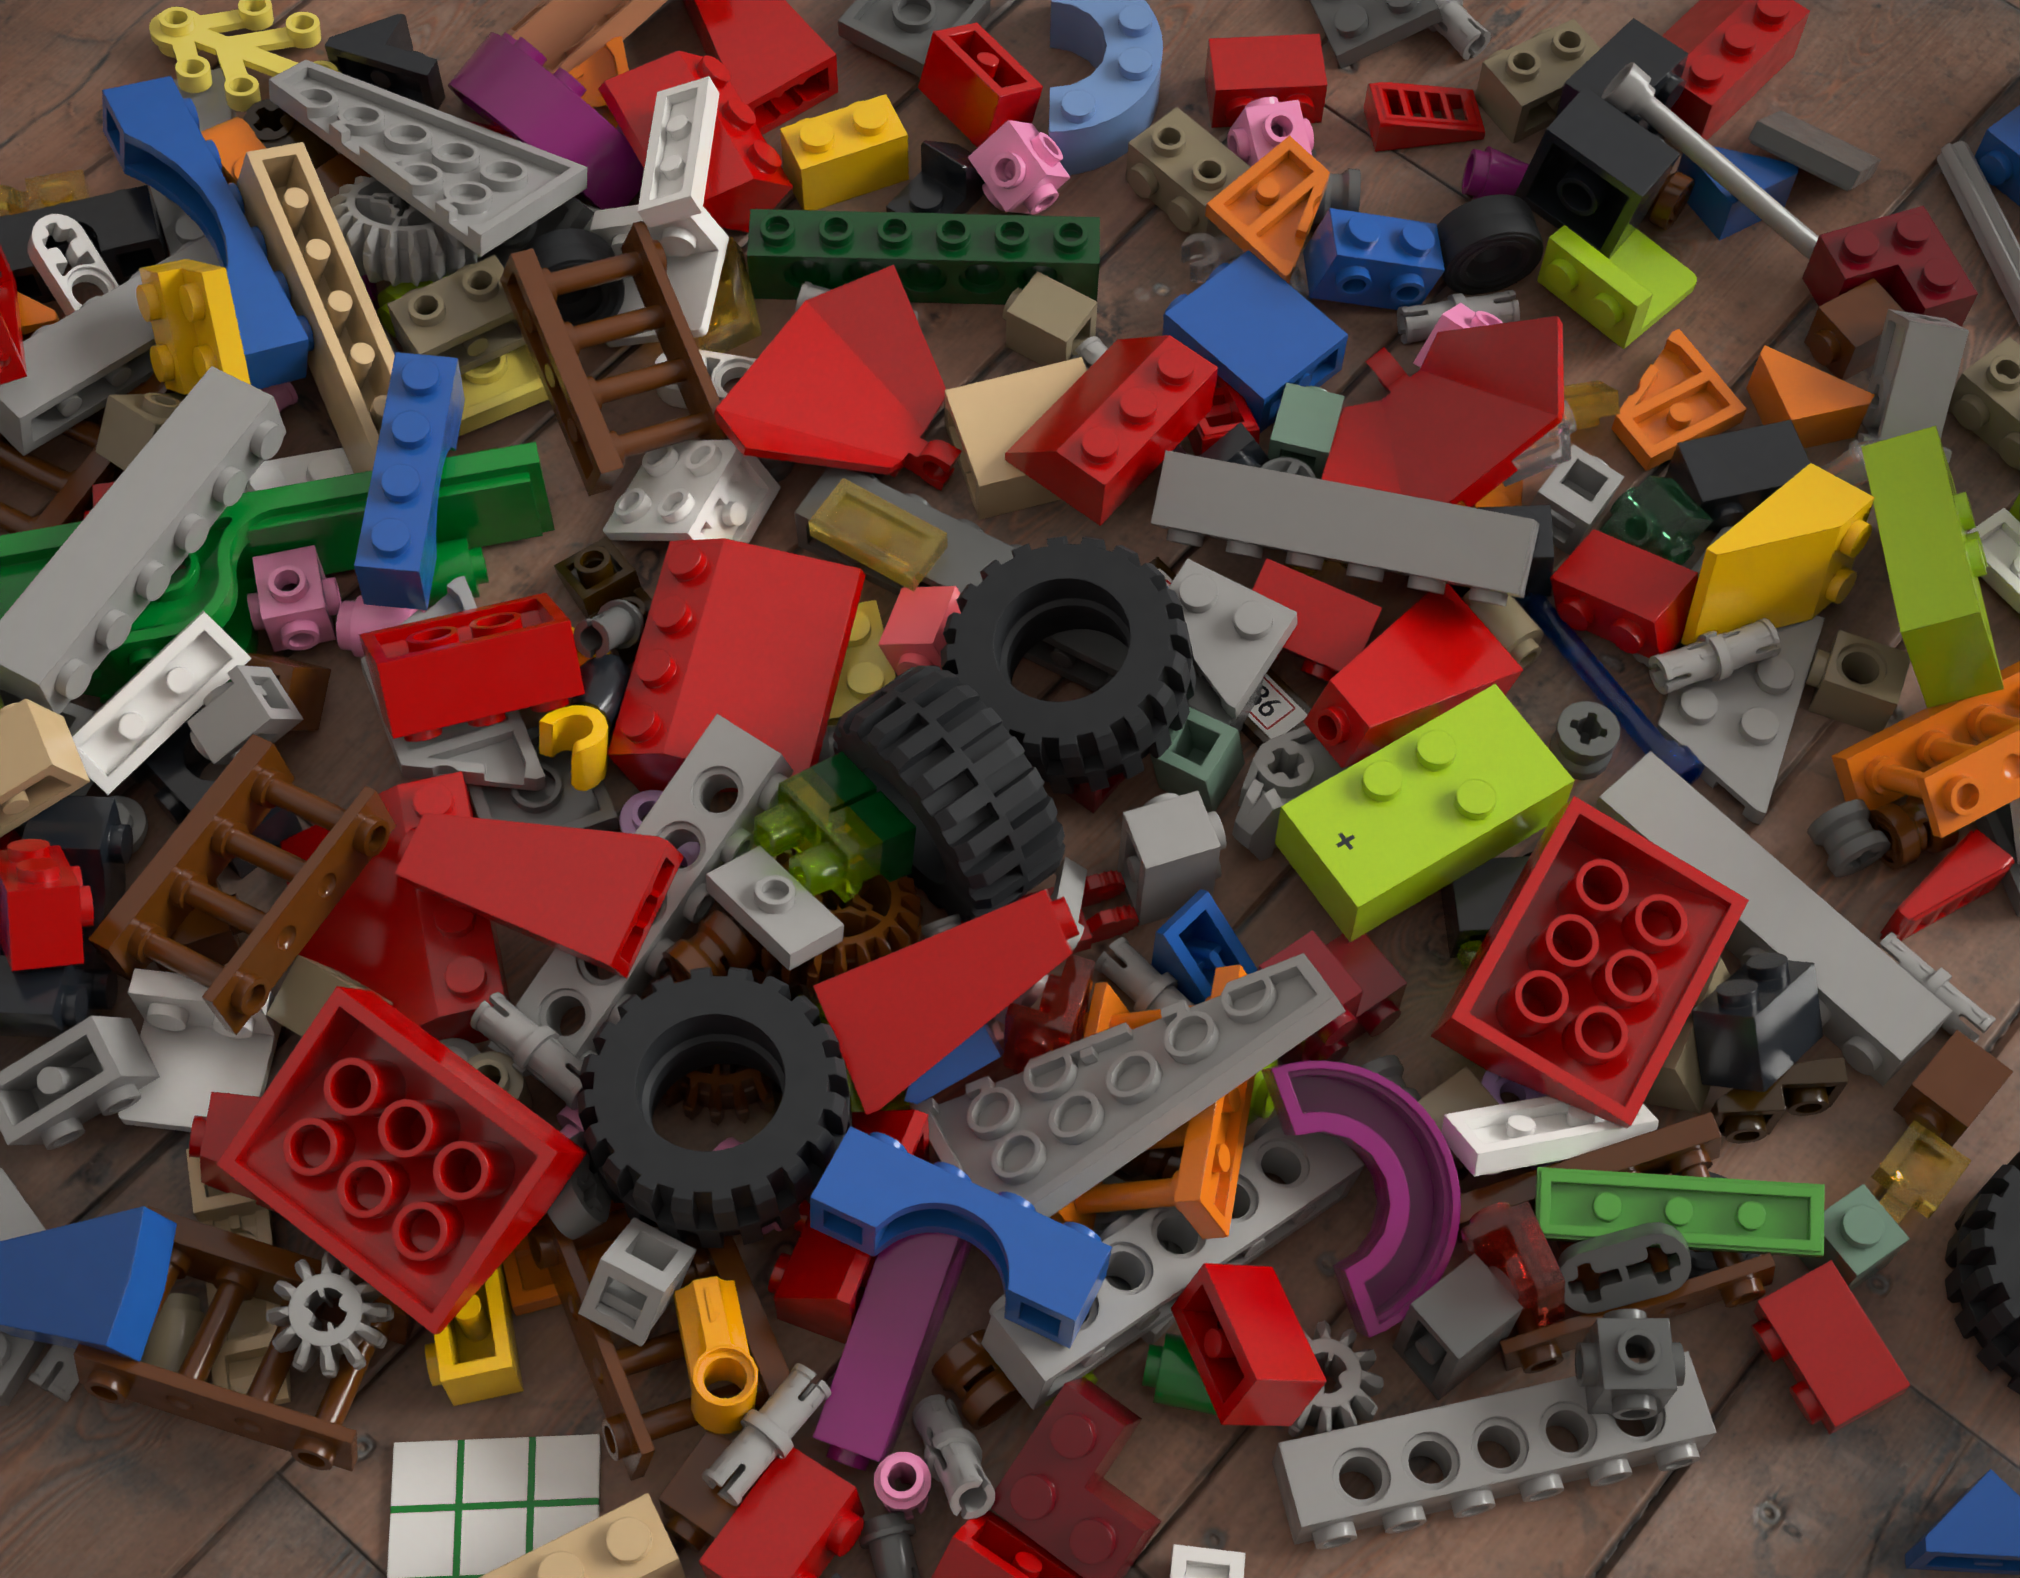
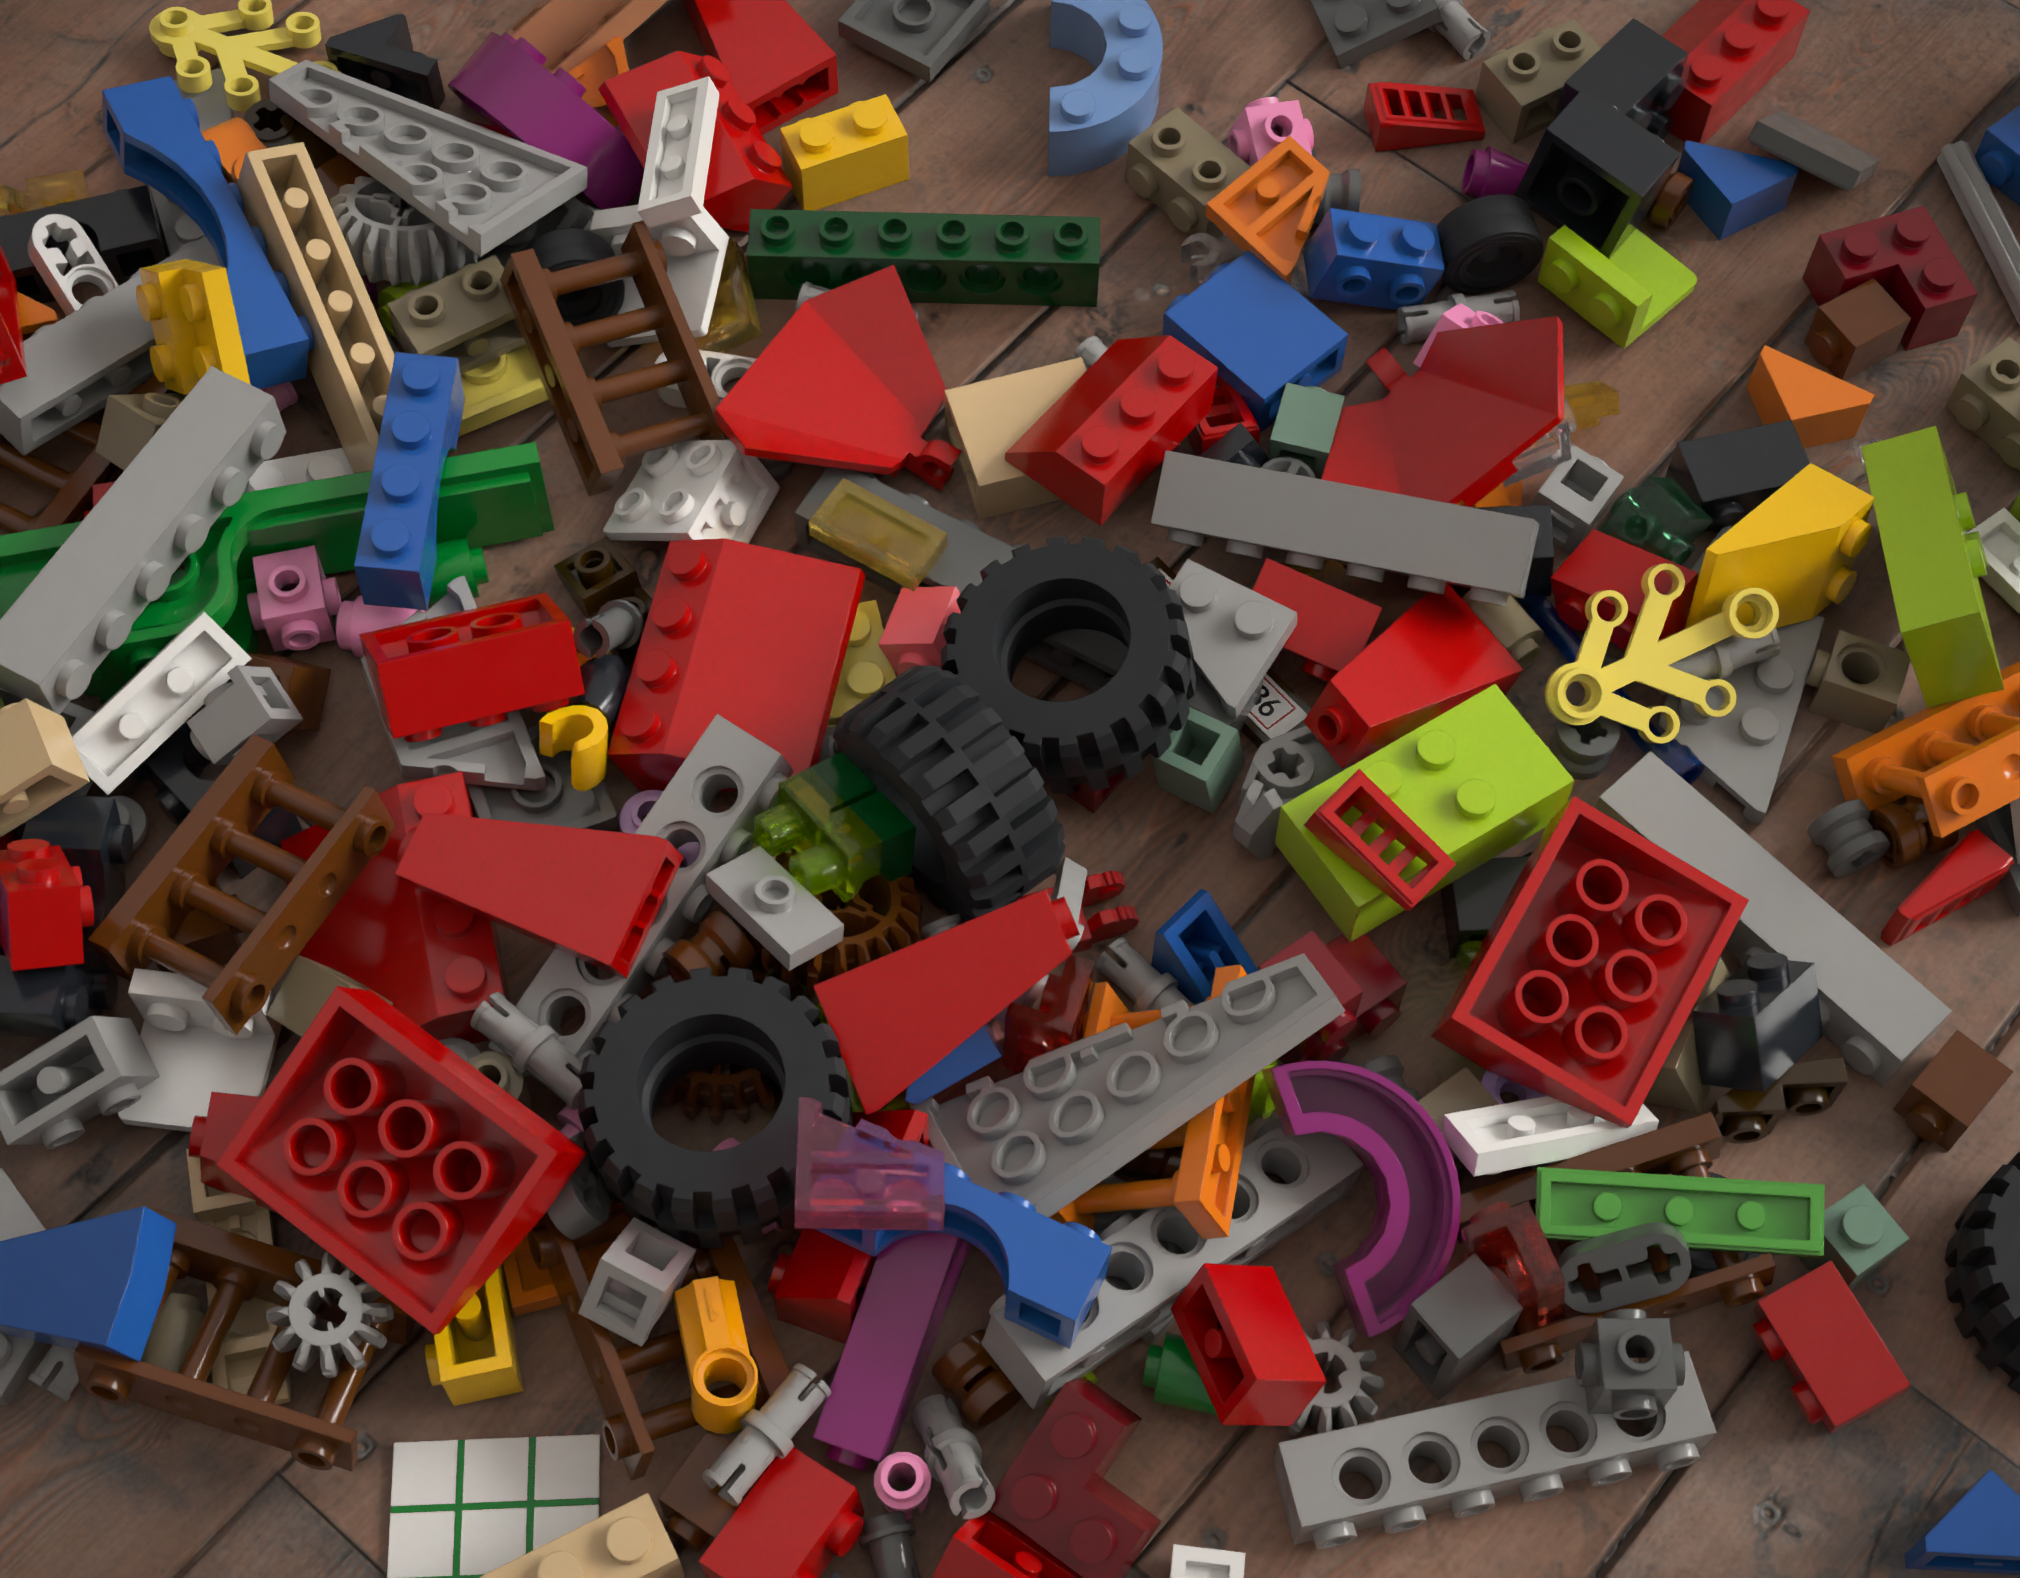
(864, 1176): none -> clear pink wing
(944, 185): black slope -> none
(977, 82): red brick -> none
(1020, 168): bright pink brick -> none
(1048, 320): dark tan brick -> none
(1169, 853): light grey brick -> none
(1262, 67): red brick -> none
(1381, 810): none -> red slope
(1634, 95): light grey piece -> none
(1648, 659): none -> light yellow plant
(1675, 403): orange wing -> none
(1913, 375): light grey piece -> none
(1918, 1172): clear yellow plate -> none
(1938, 984): light grey pin -> none

